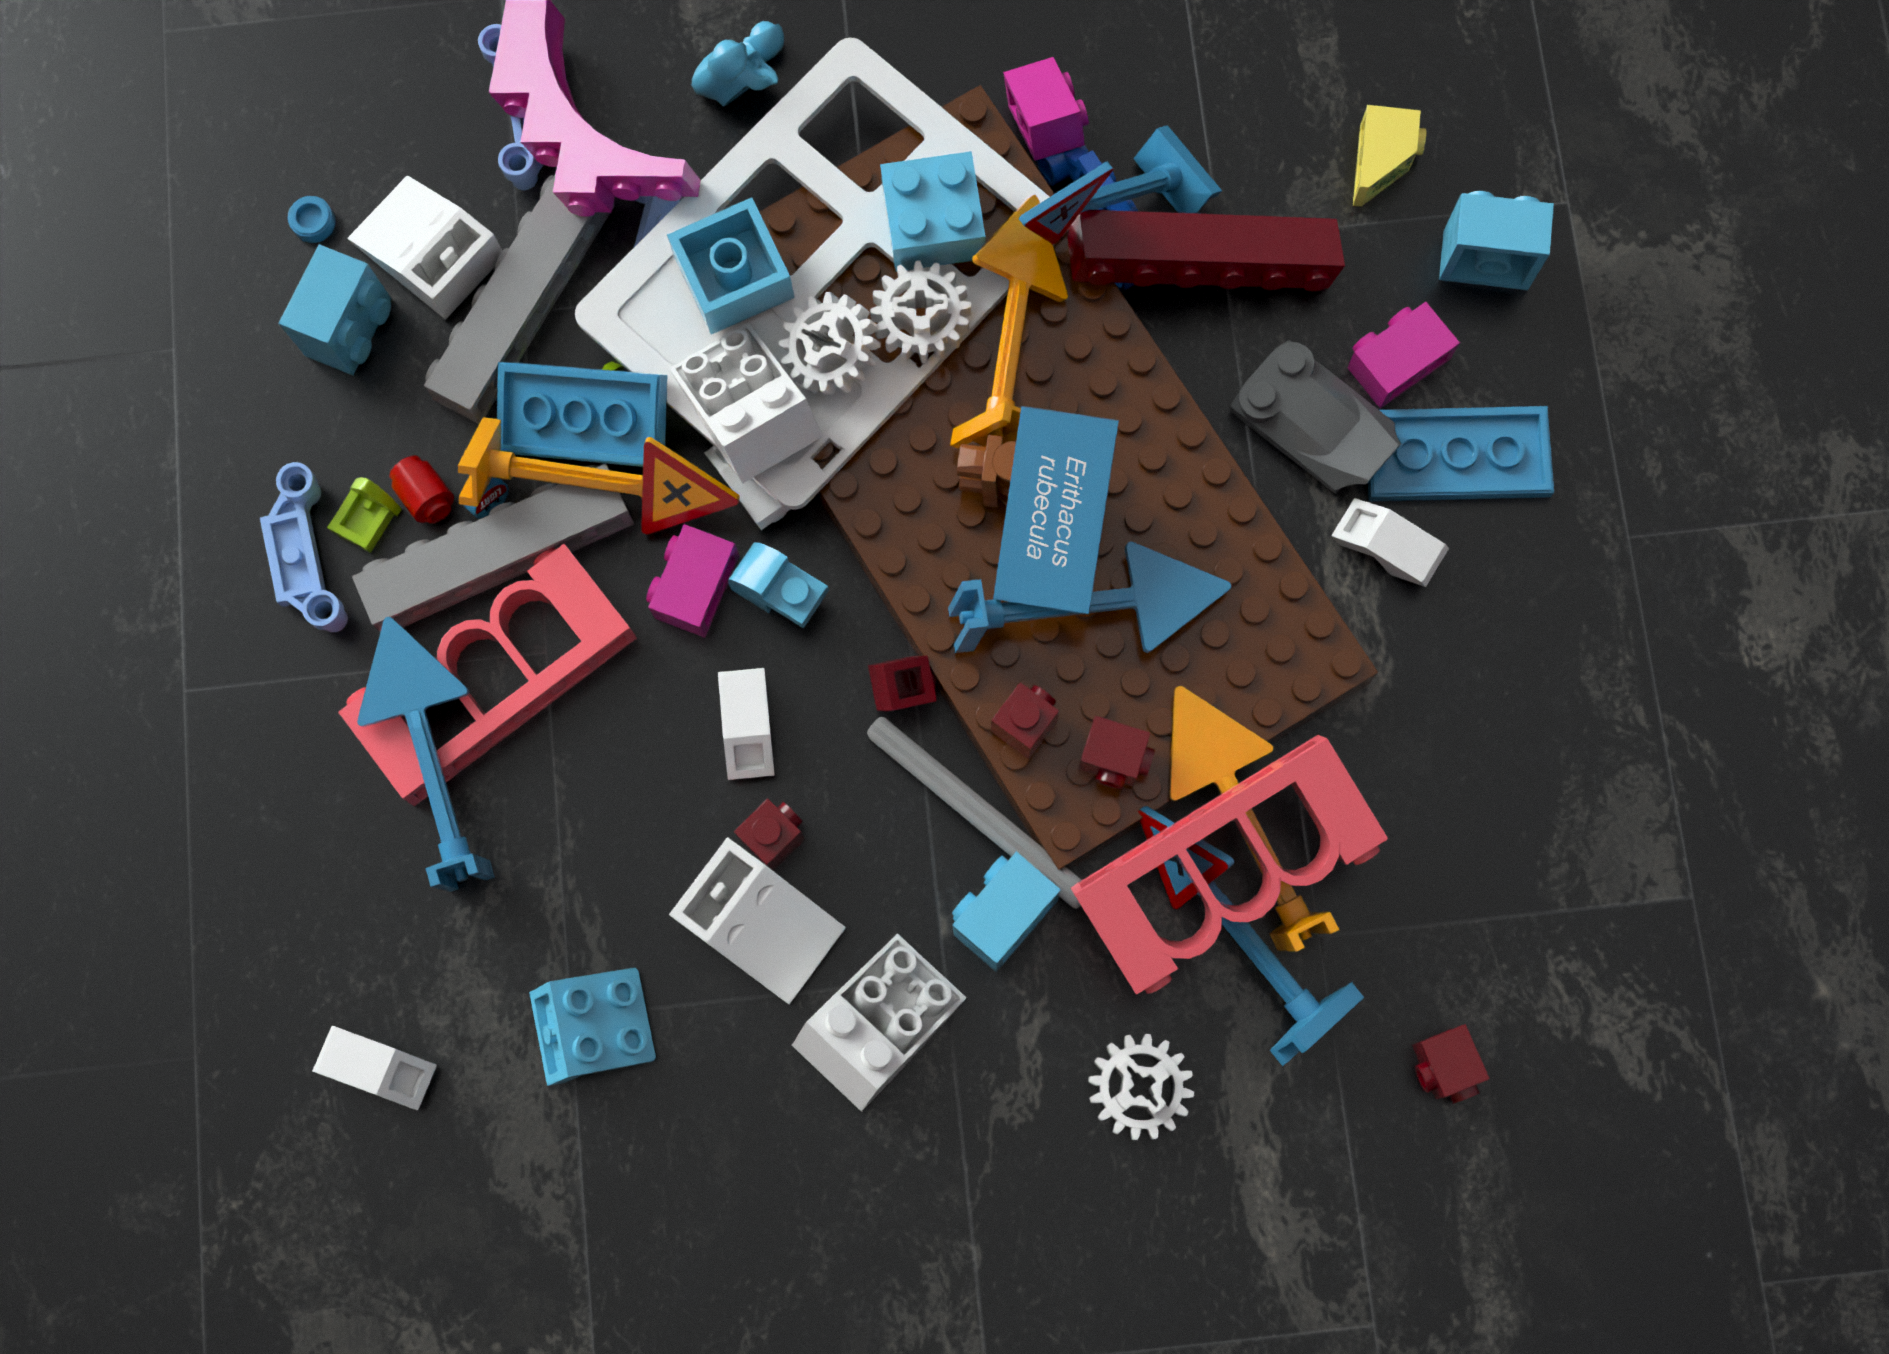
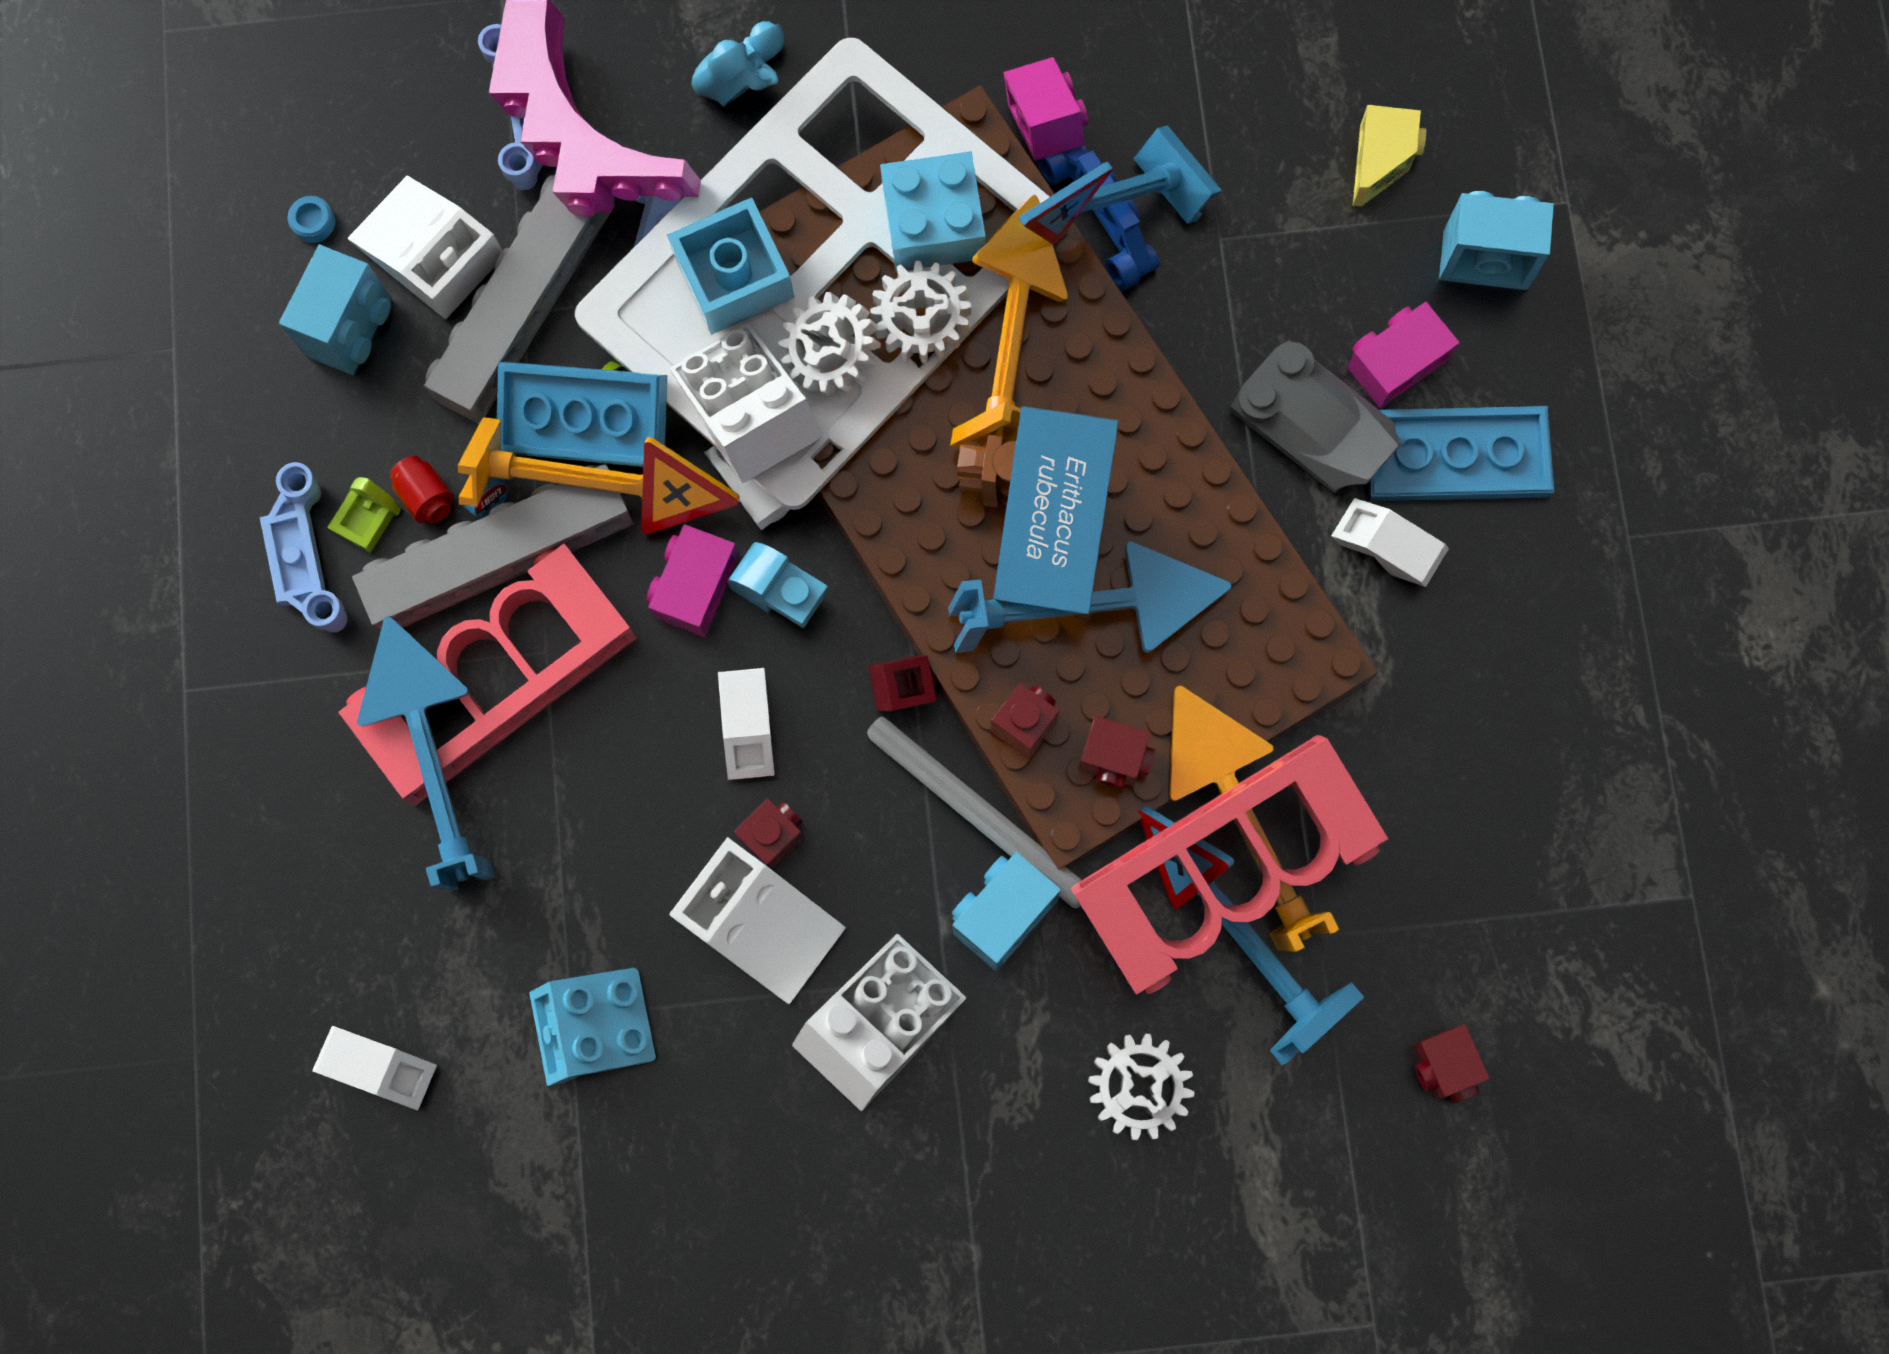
(1204, 250): dark red brick -> none

